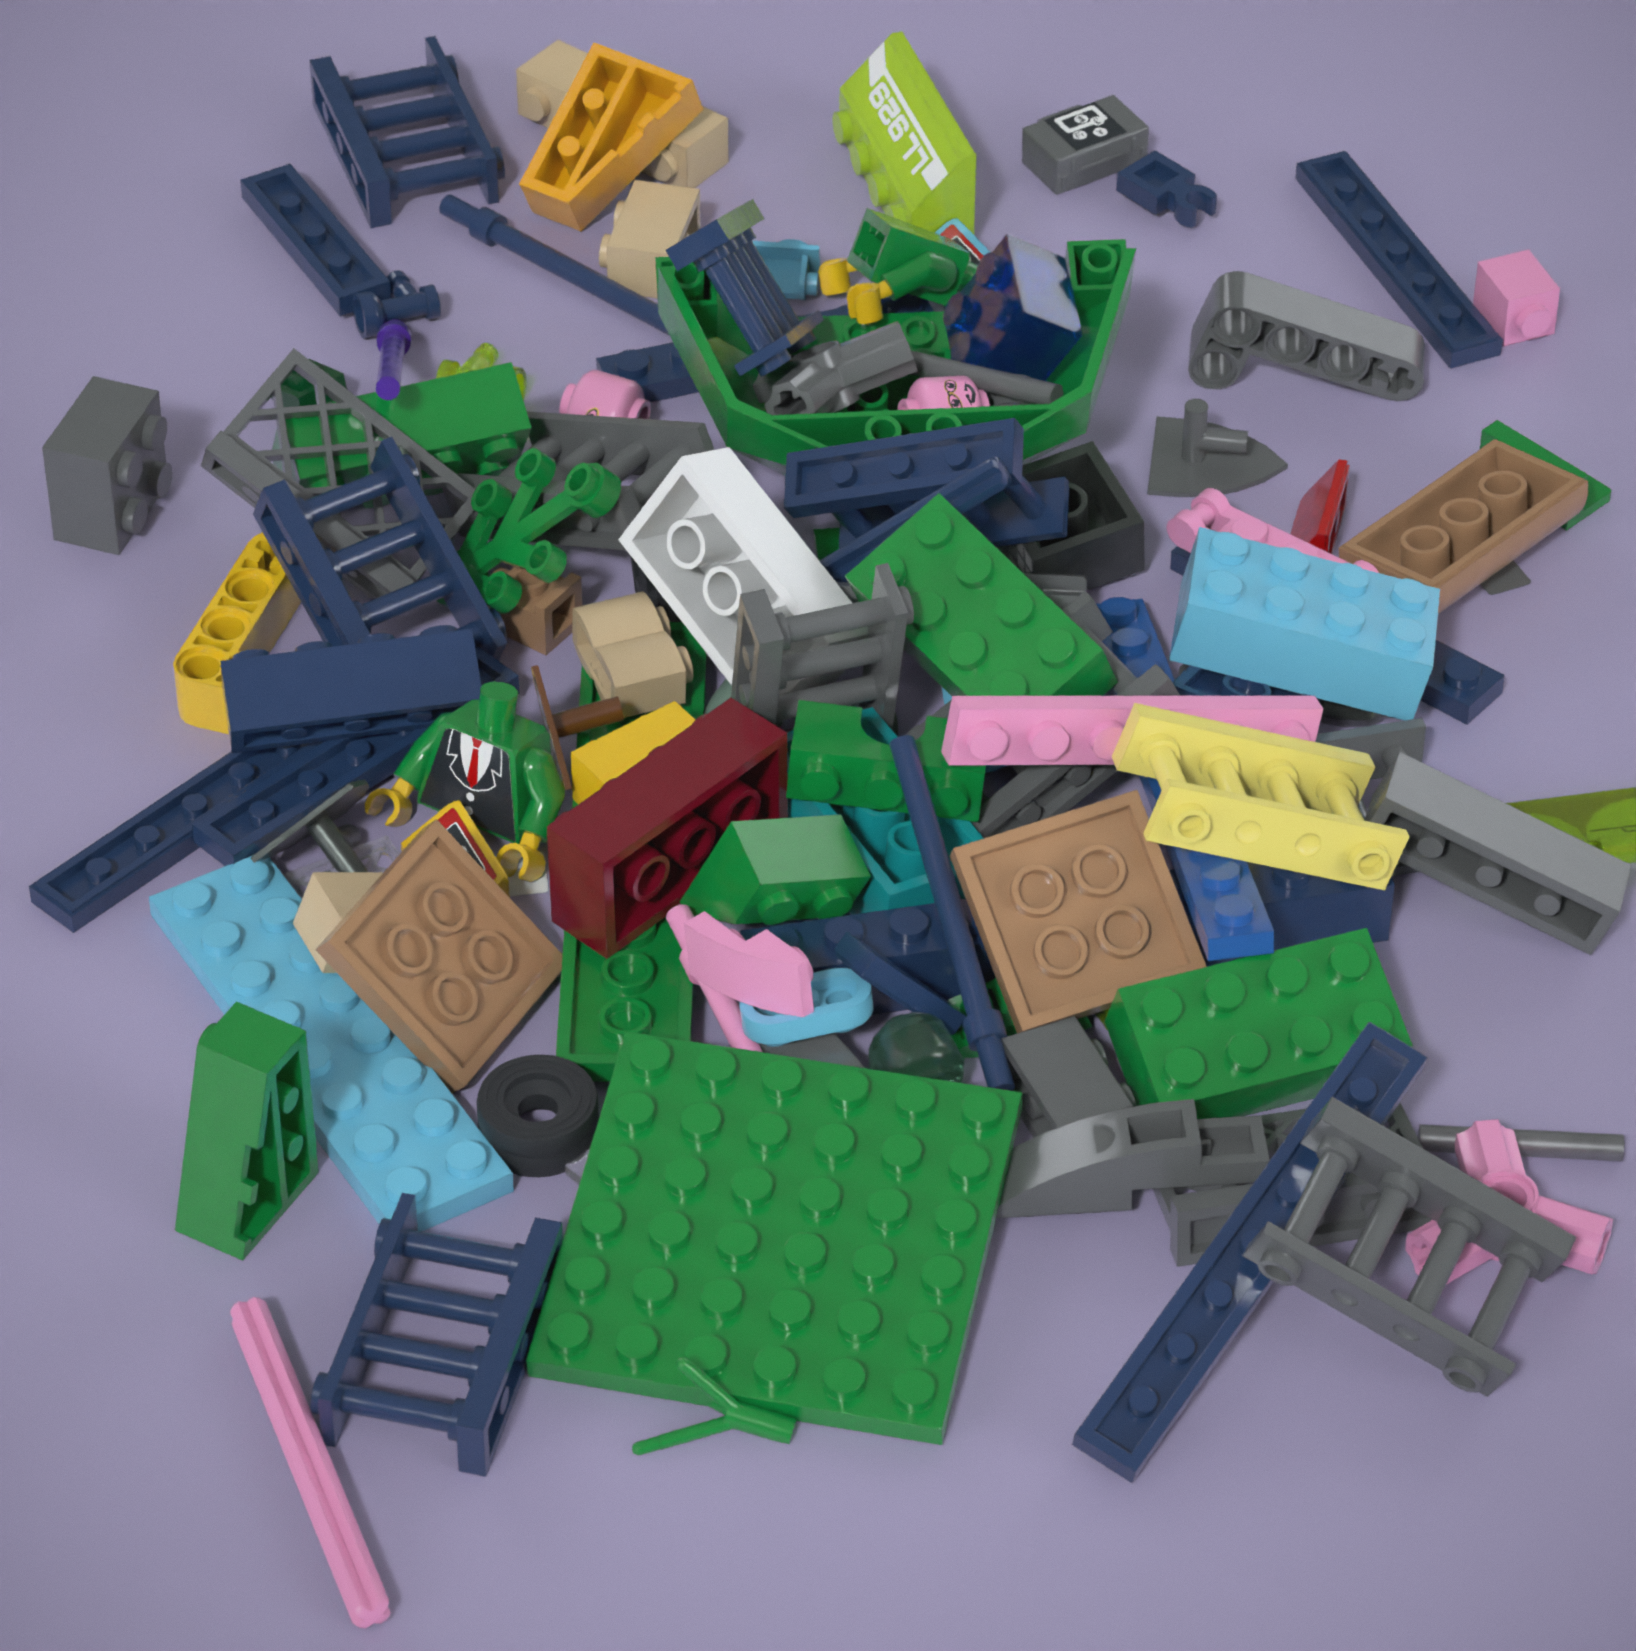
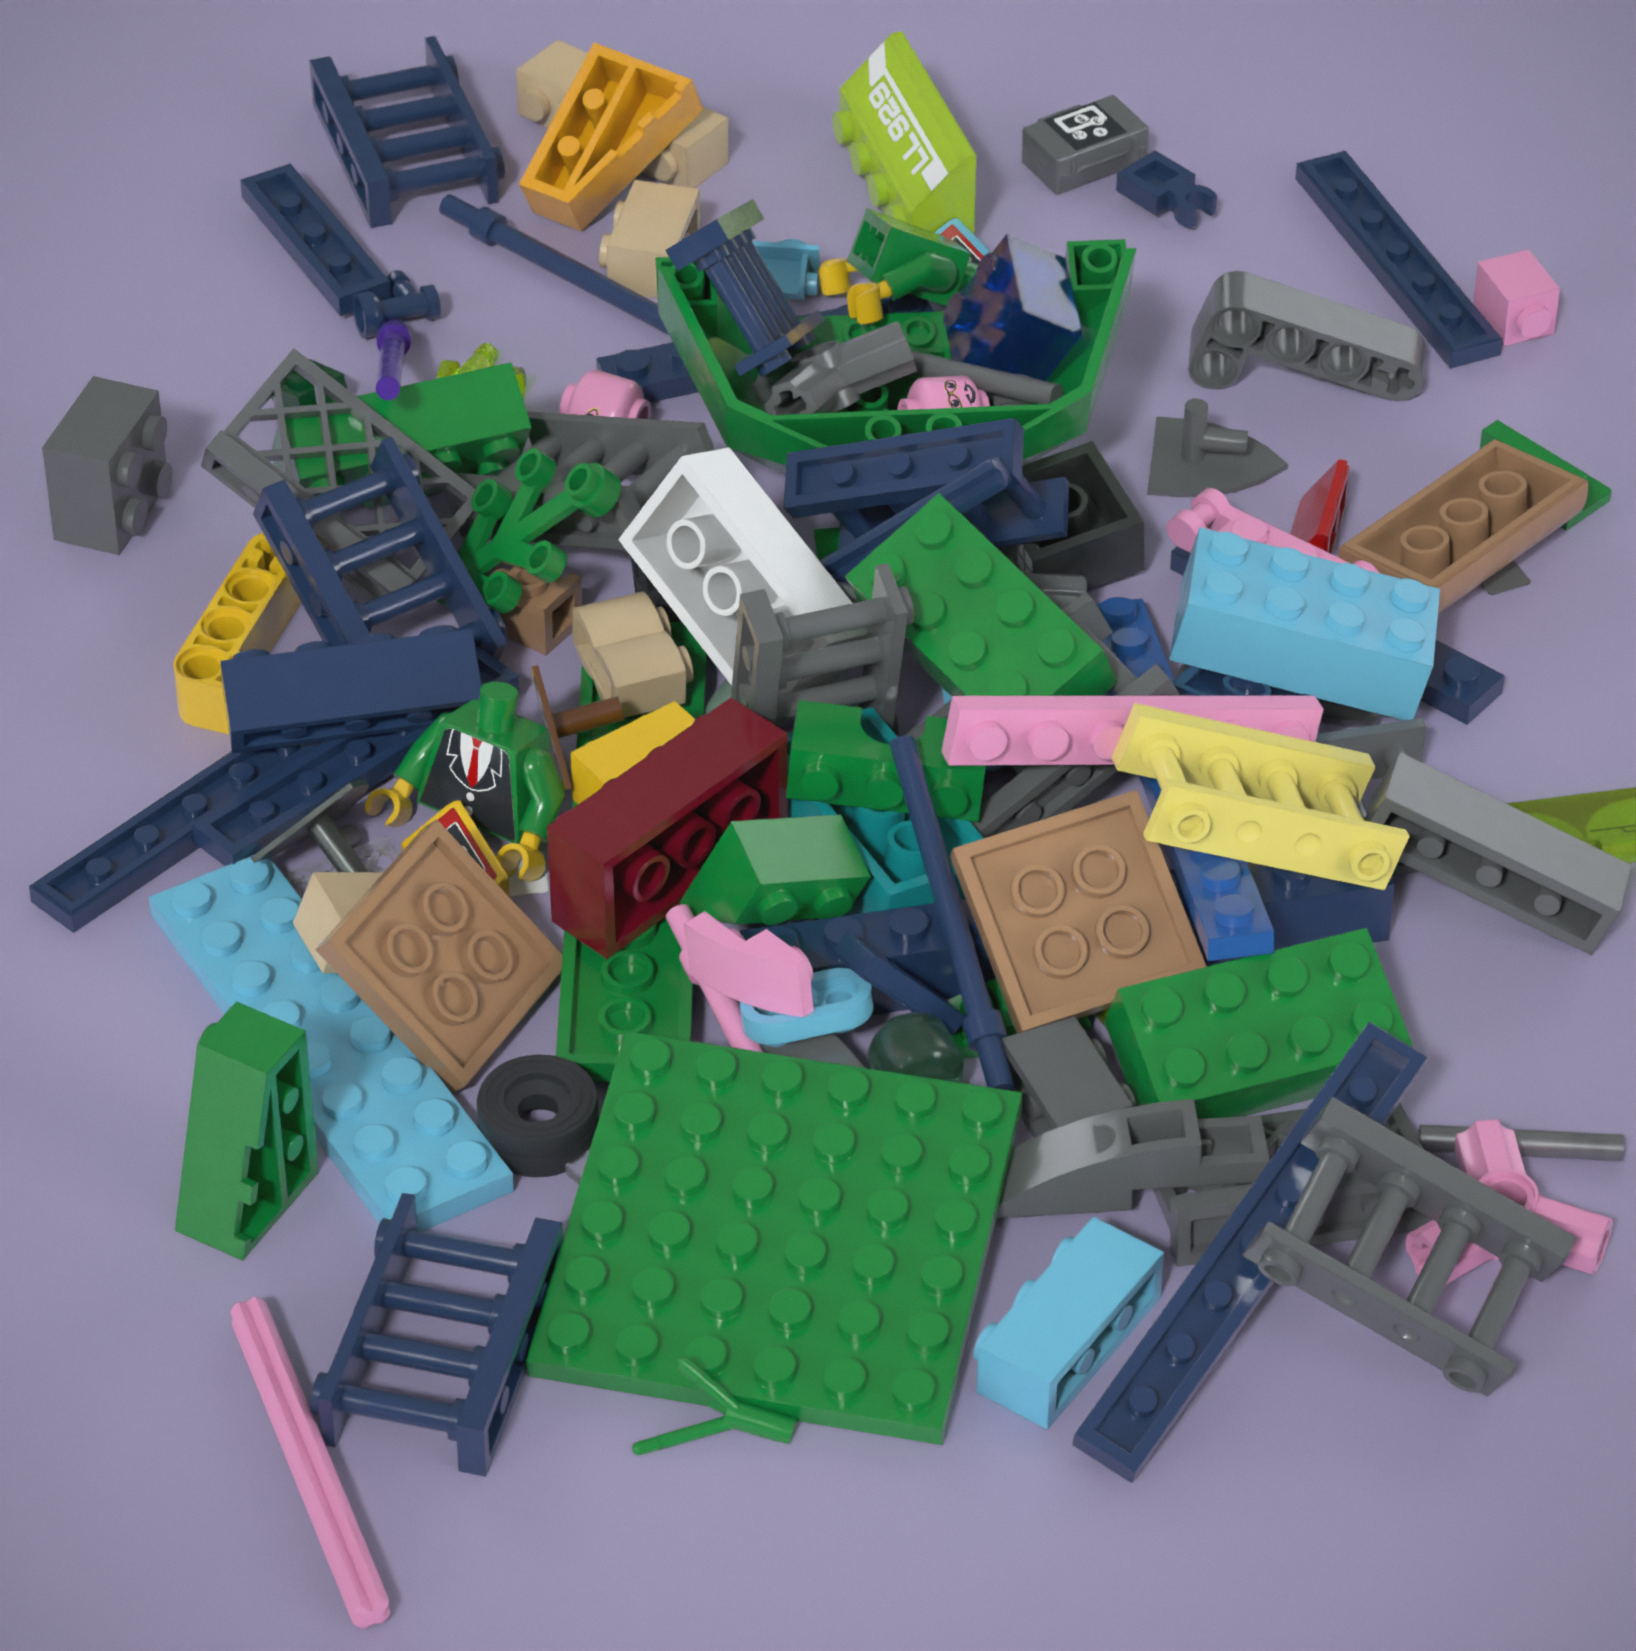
(1068, 1322): none -> medium azure brick

